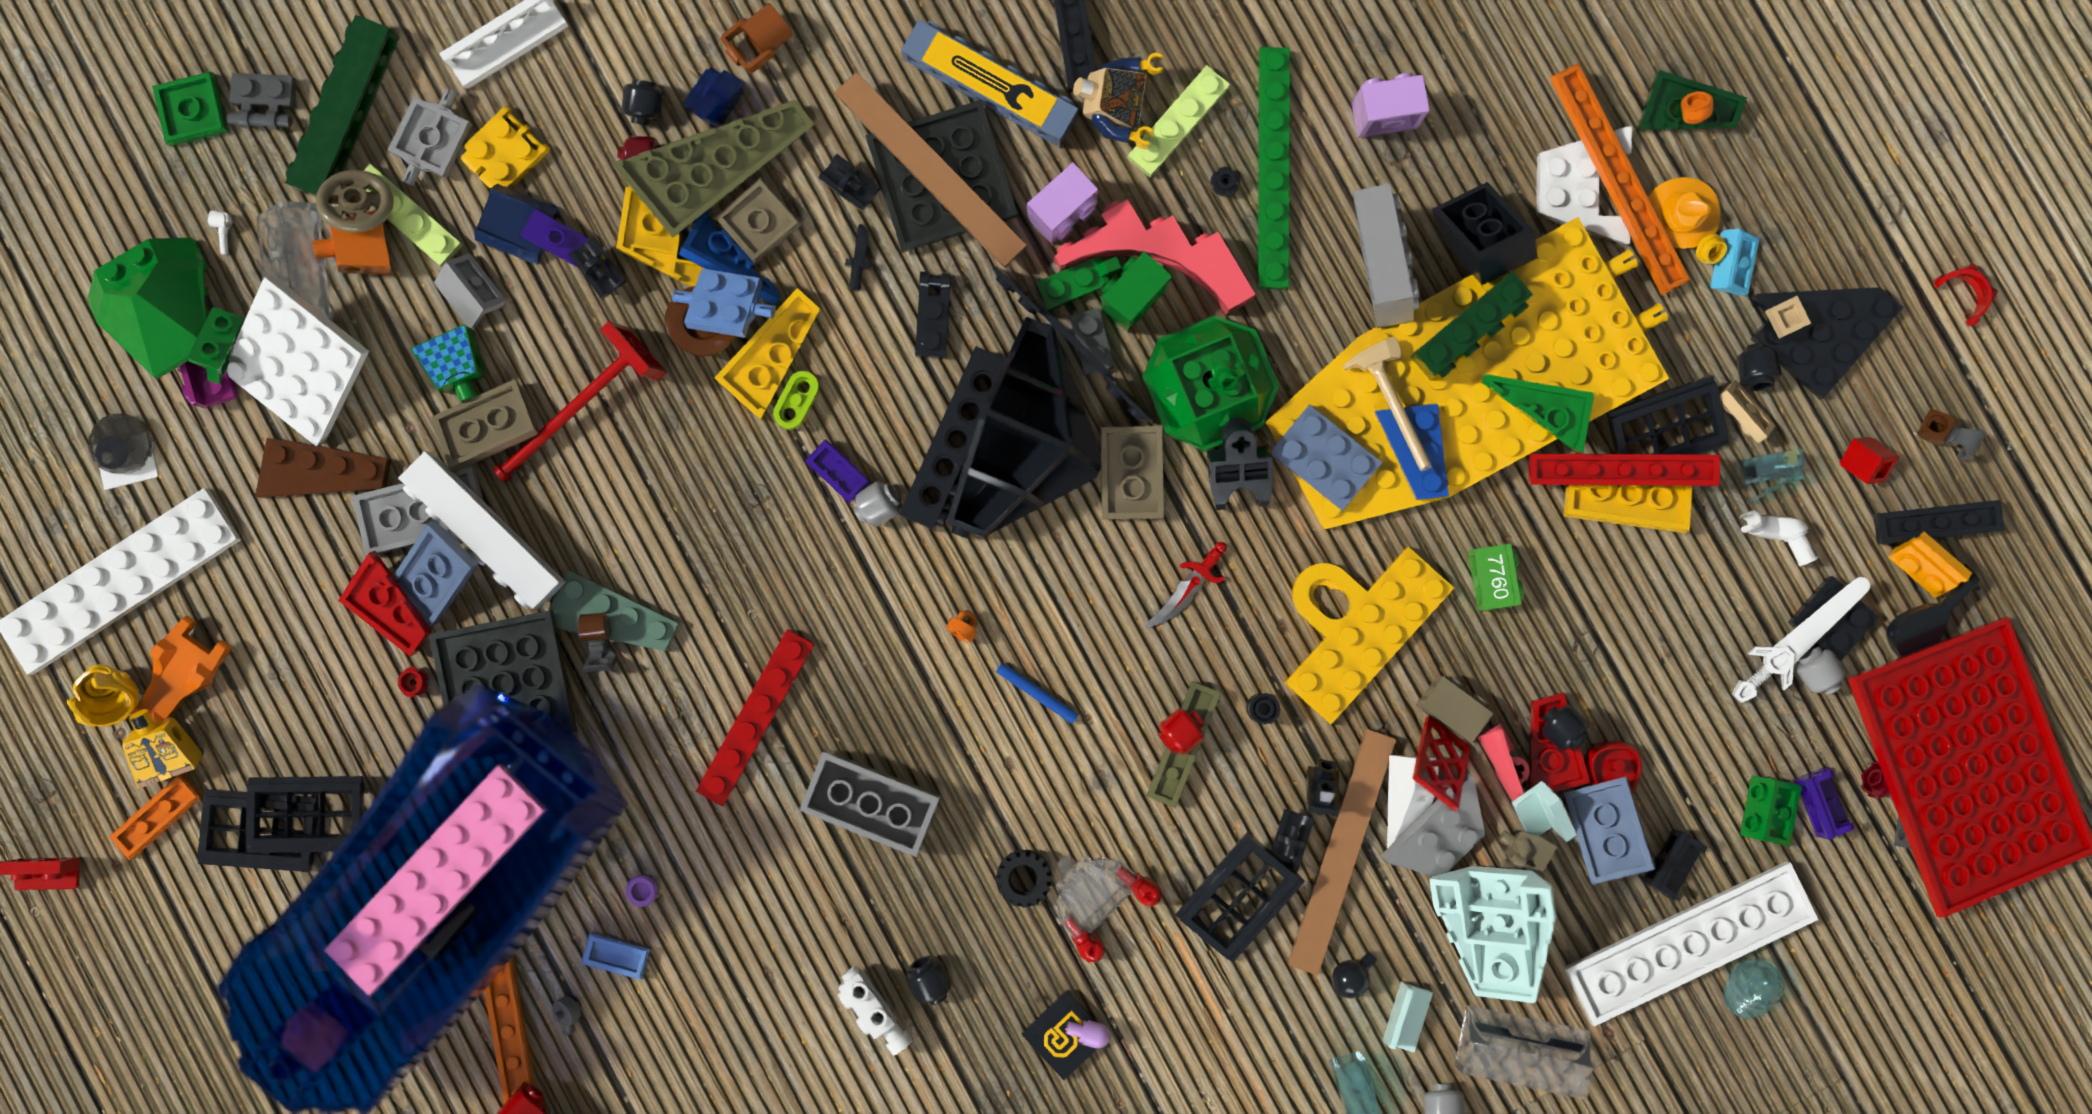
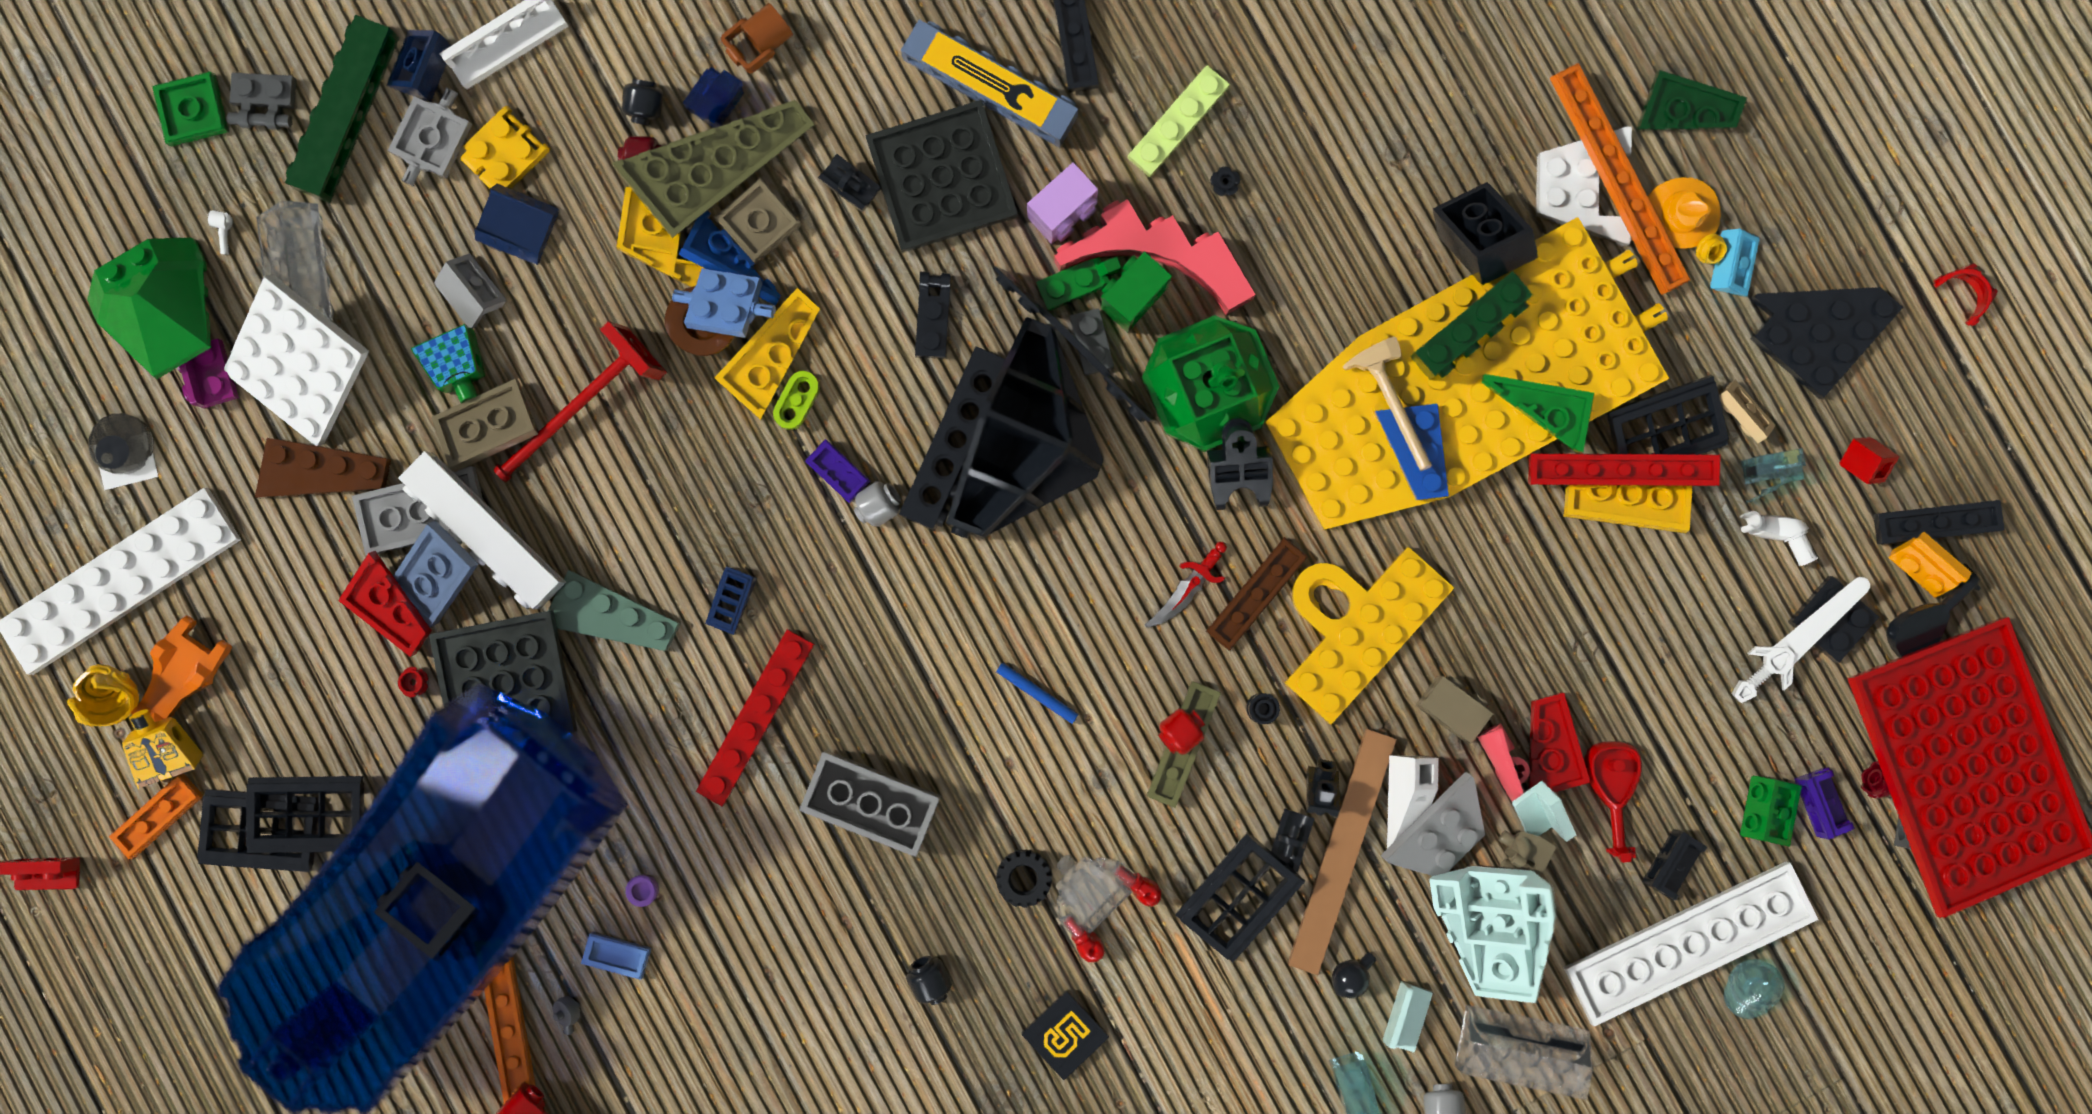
(216, 343): green bracket -> none
(356, 193): dark tan plate -> none
(356, 252): orange torso -> none
(418, 224): yellowish green plate -> none
(419, 64): none -> dark blue slope
(435, 879): bright pink plate -> none
(552, 236): dark purple plate -> none
(596, 630): leg -> none
(597, 268): black hips -> none
(723, 586): none -> dark blue slope
(858, 263): black piece -> none
(866, 1005): white brick -> none
(930, 170): medium nougat tile -> none
(962, 630): orange tile -> none
(1090, 1033): lavender cylinder -> none
(1116, 97): torso -> none
(1132, 472): dark tan plate -> none
(1256, 594): none -> reddish brown tile
(1273, 168): green plate -> none
(1325, 457): sand blue plate -> none
(1386, 255): light grey brick -> none
(1390, 105): lavender brick -> none
(1447, 739): red window -> none
(1495, 577): bright green brick -> none
(1565, 727): black head -> none
(1609, 831): sand blue plate -> none
(1696, 107): orange tile -> none
(1758, 367): black head -> none
(1788, 317): tan plate -> none
(1821, 671): light grey head -> none
(1941, 428): leg -> none

